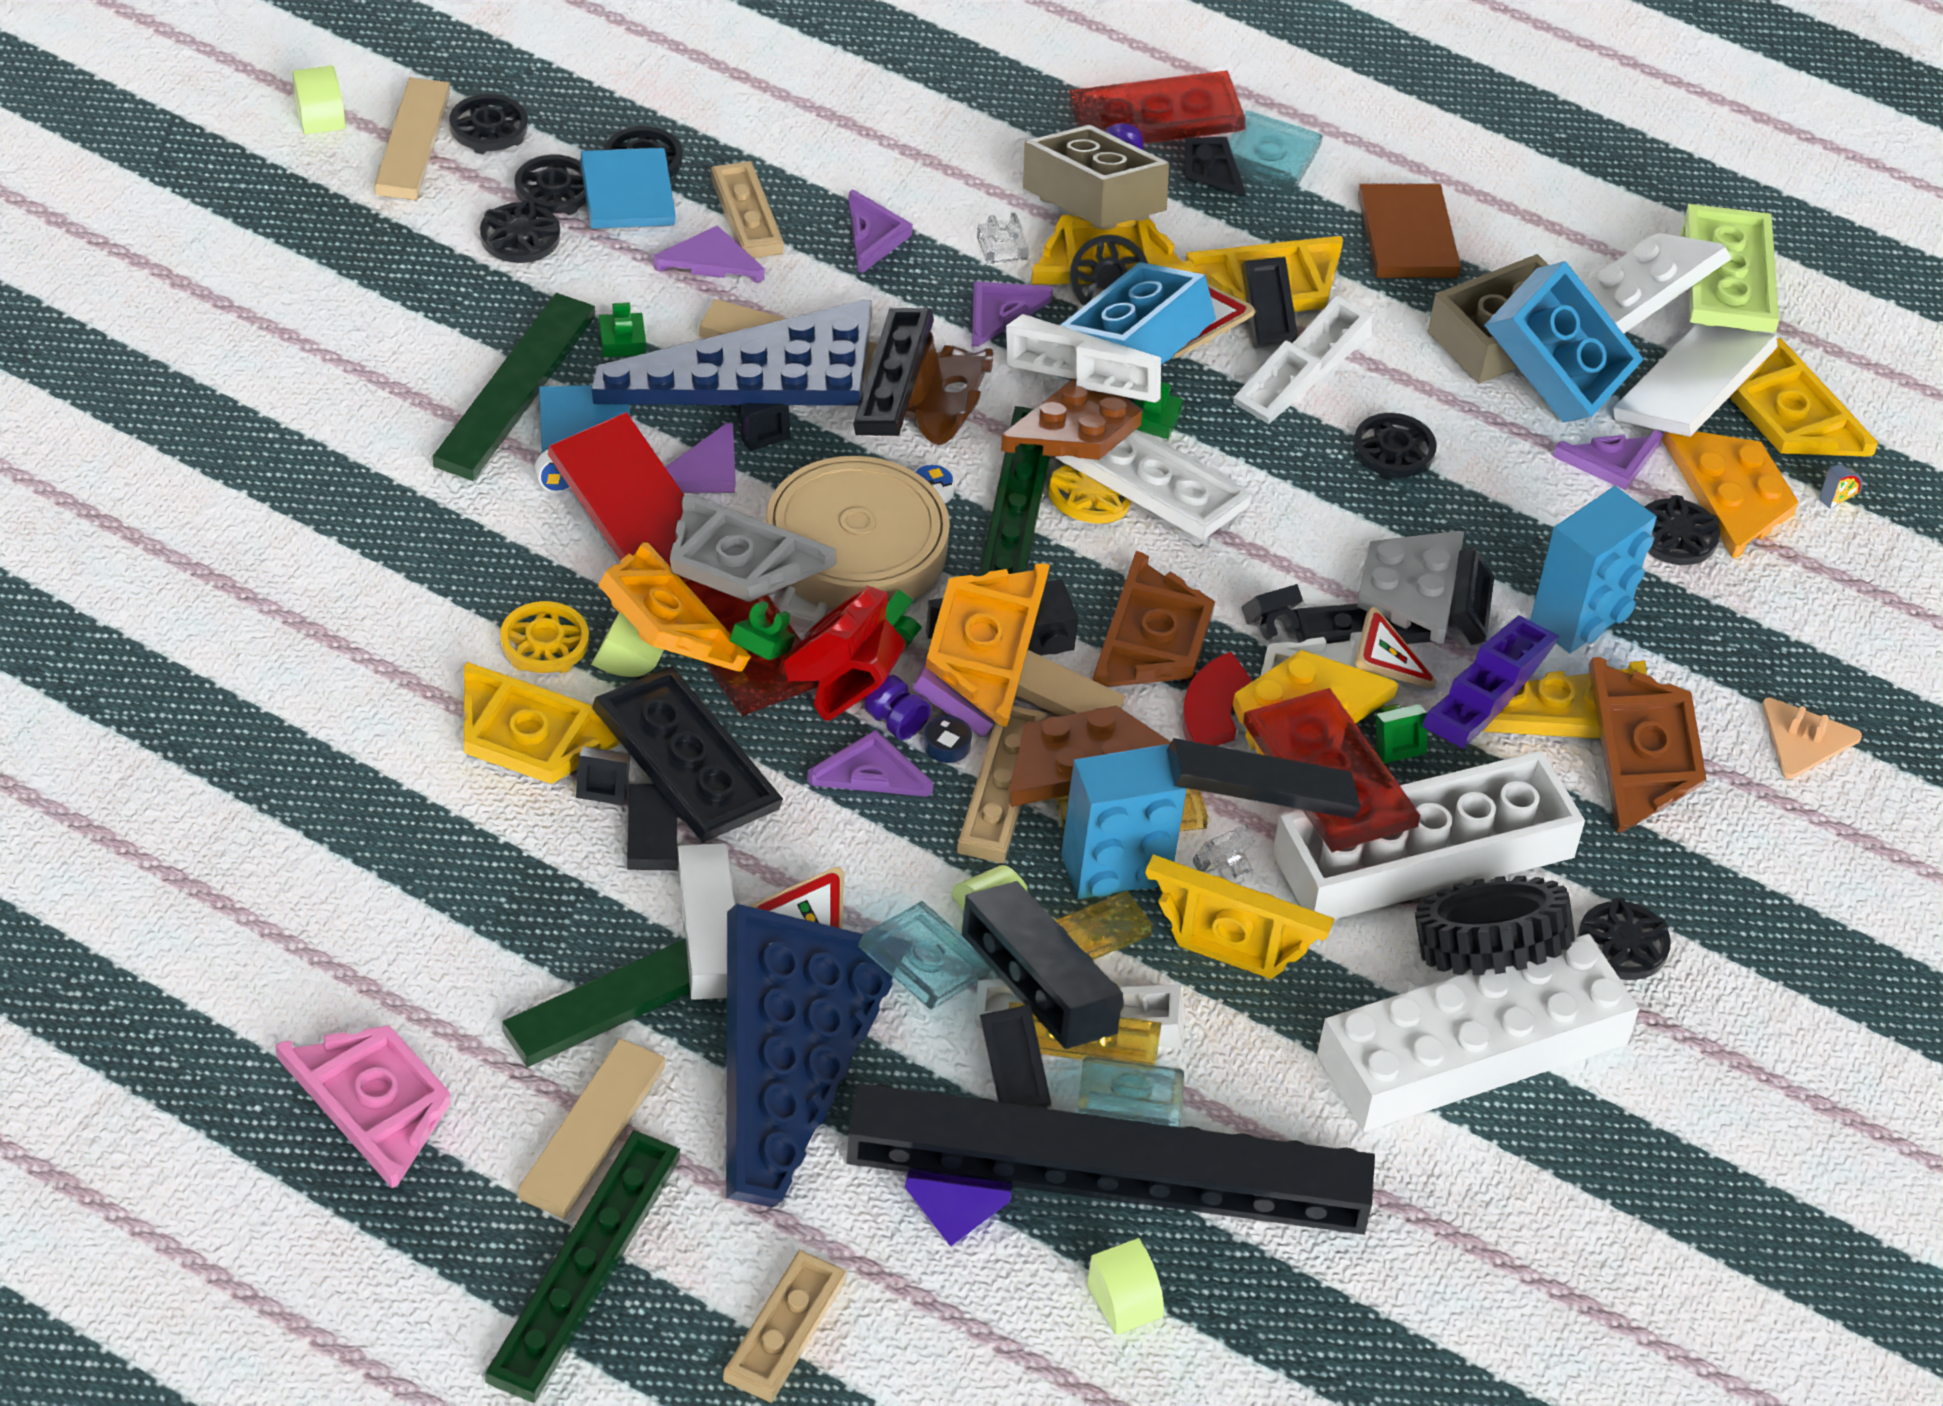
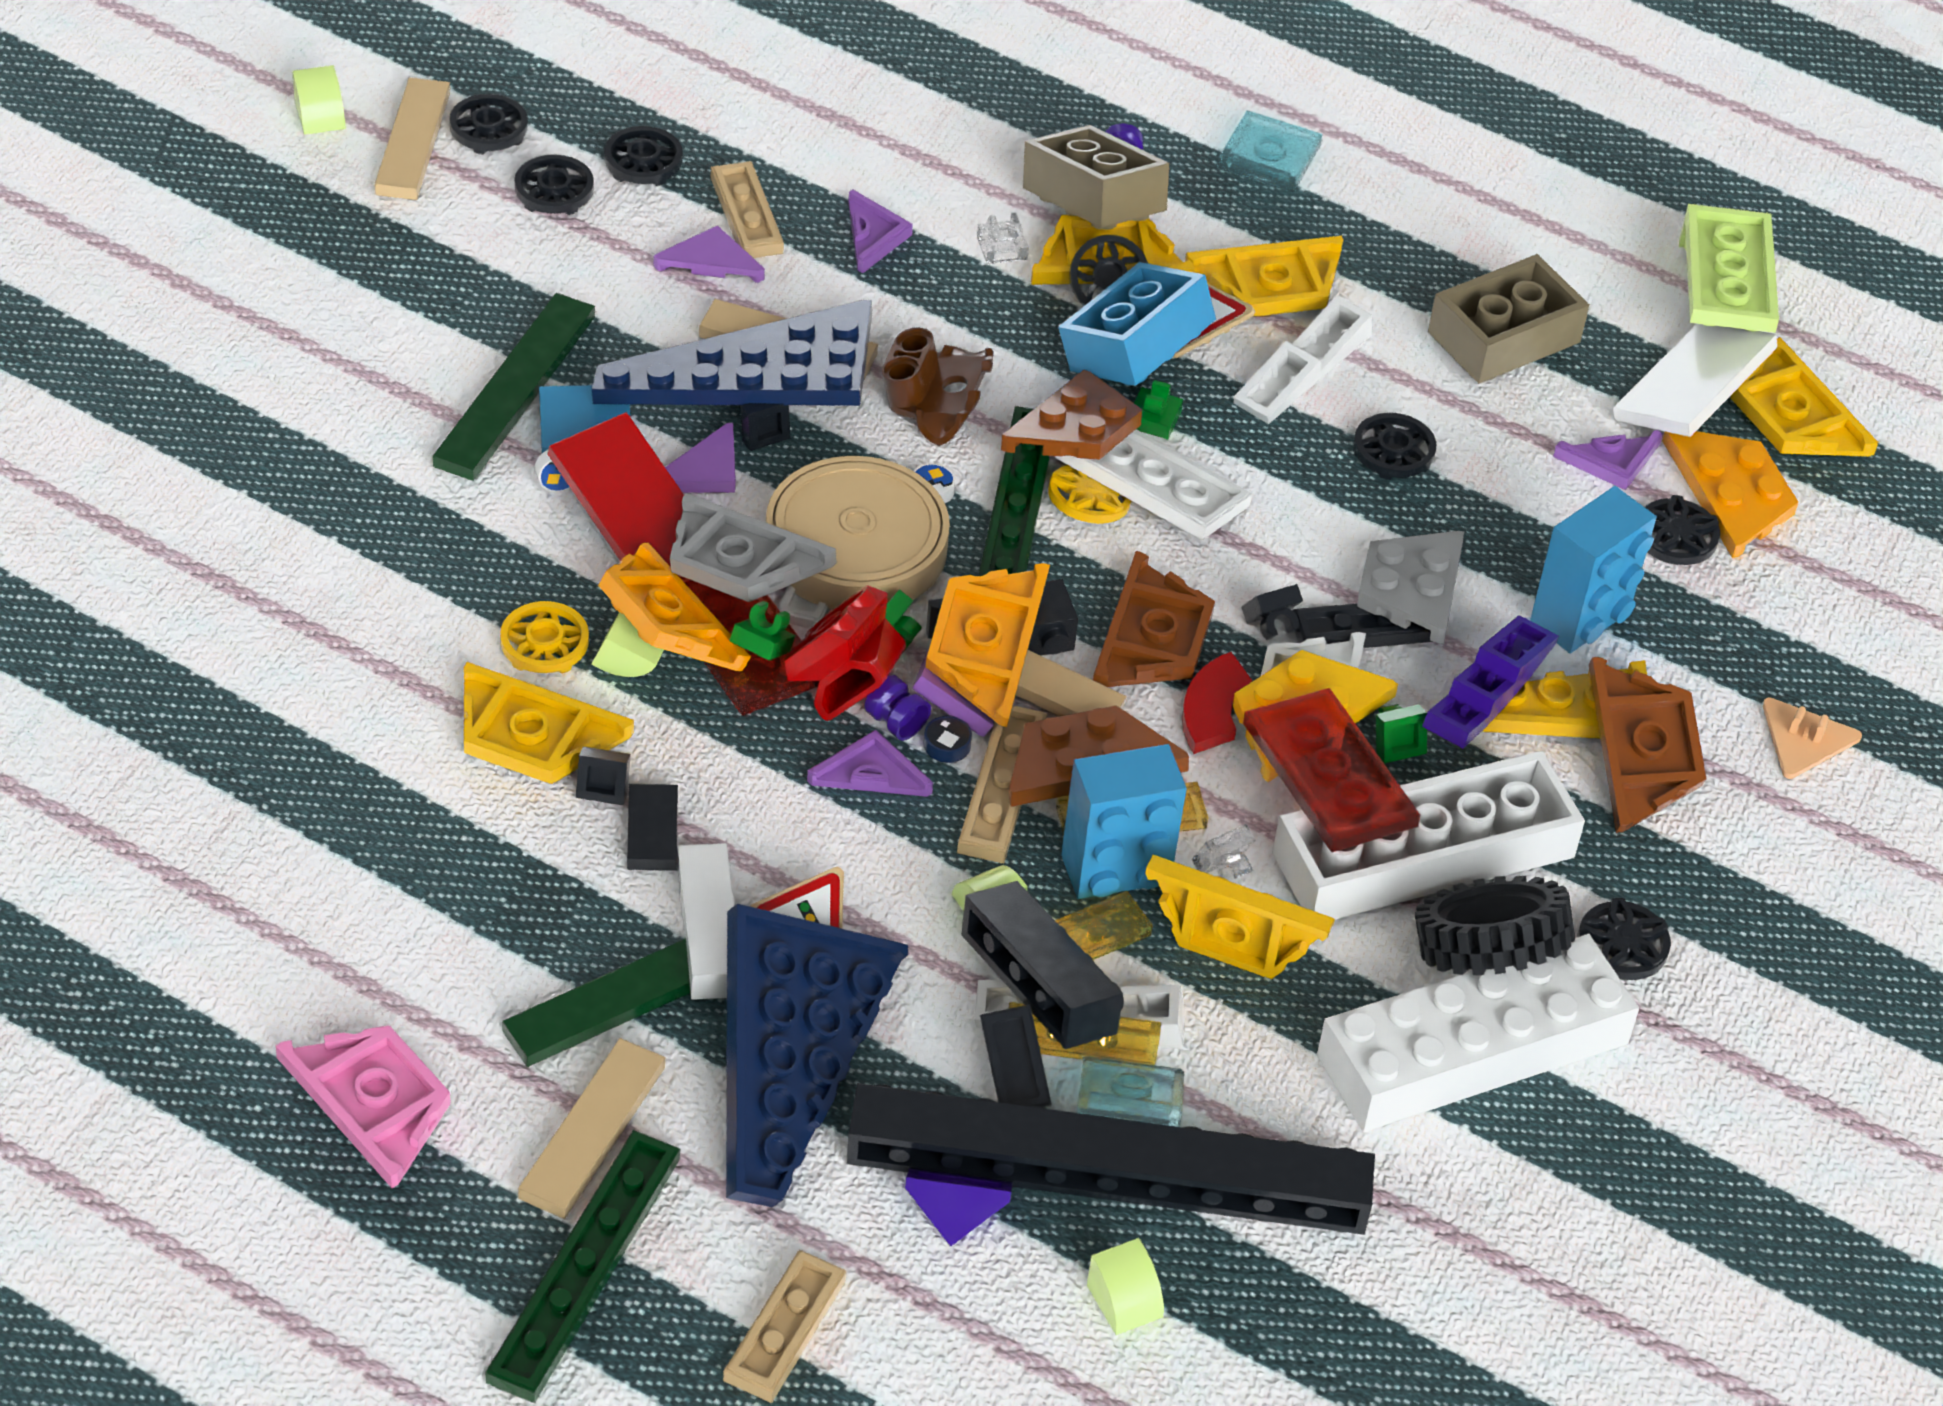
(519, 232): black wheel -> none
(622, 332): green tile -> none
(627, 188): dark azure tile -> none
(687, 754): black tile -> none
(893, 372): black tile -> none
(925, 954): clear light blue tile -> none
(1002, 303): medium lavender tile -> none
(1079, 356): white slope -> none
(1163, 107): clear red tile -> none
(1212, 164): black piece -> none
(1263, 778): black tile -> none
(1270, 295): black tile -> none
(1387, 654): piece -> none
(1409, 231): dark orange tile -> none
(1472, 595): black tile -> none
(1564, 342): dark azure brick -> none
(1653, 276): white wing -> none
(1840, 485): tile -> none

